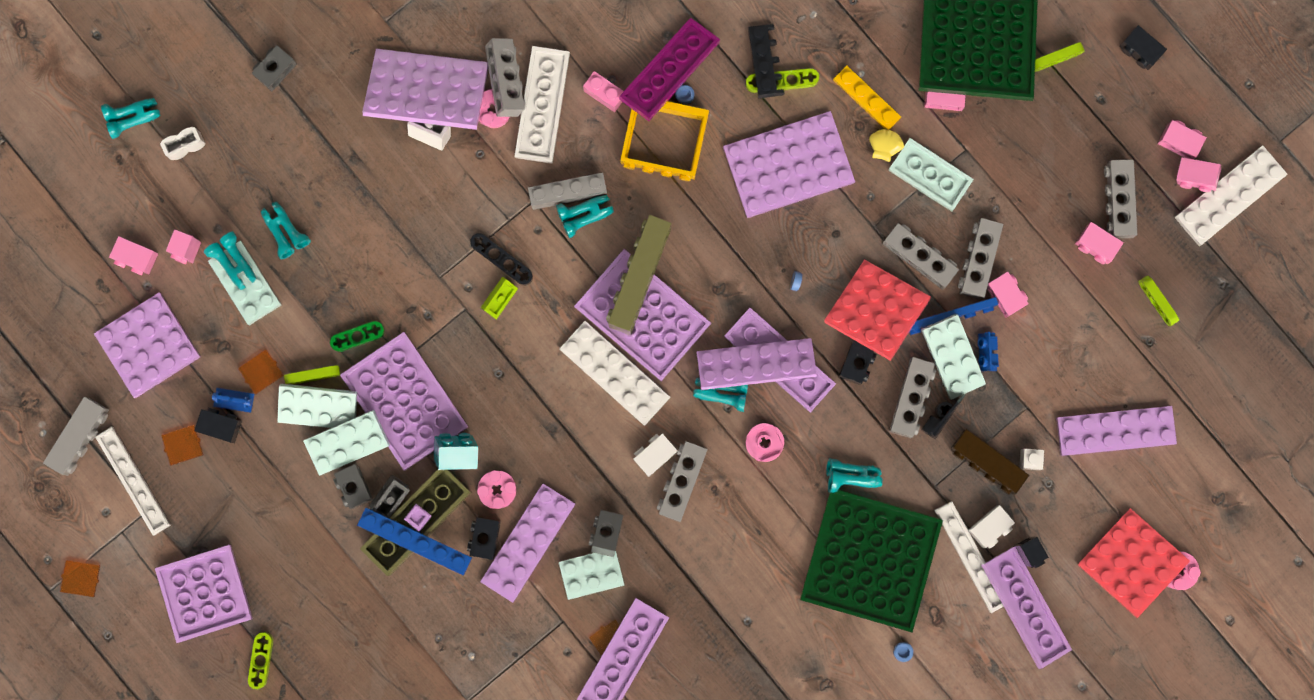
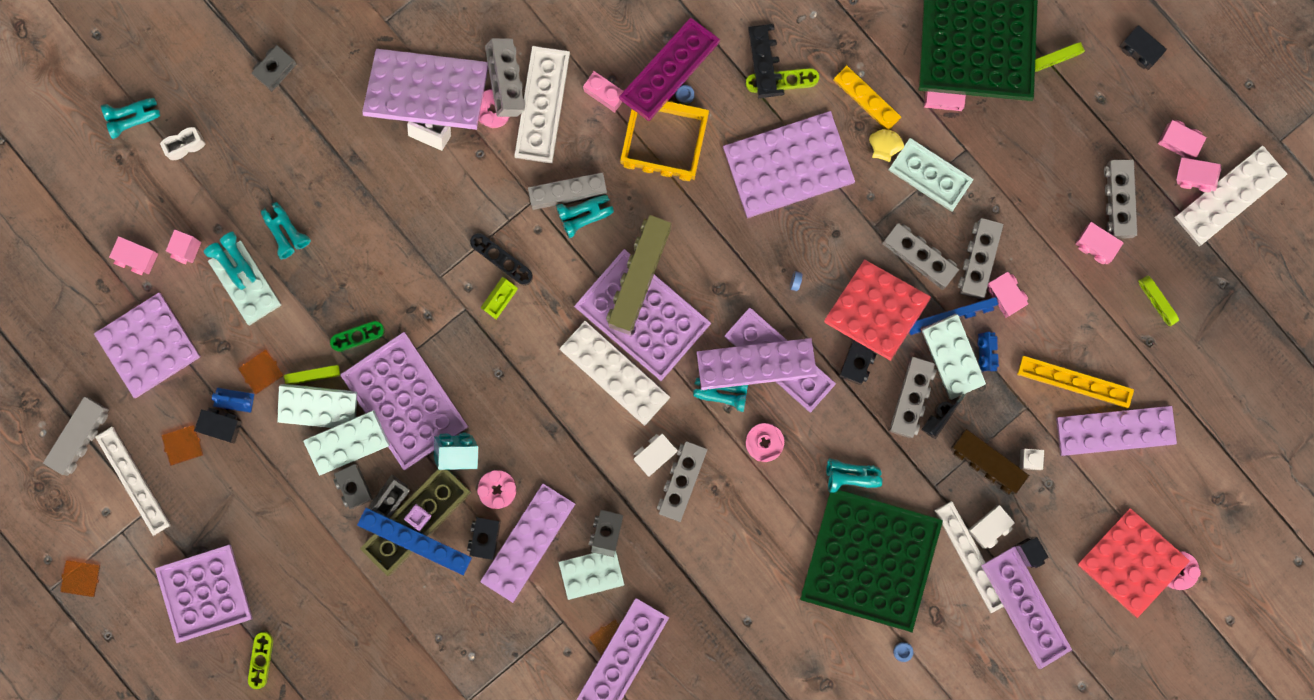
(1075, 382): none -> yellow plate

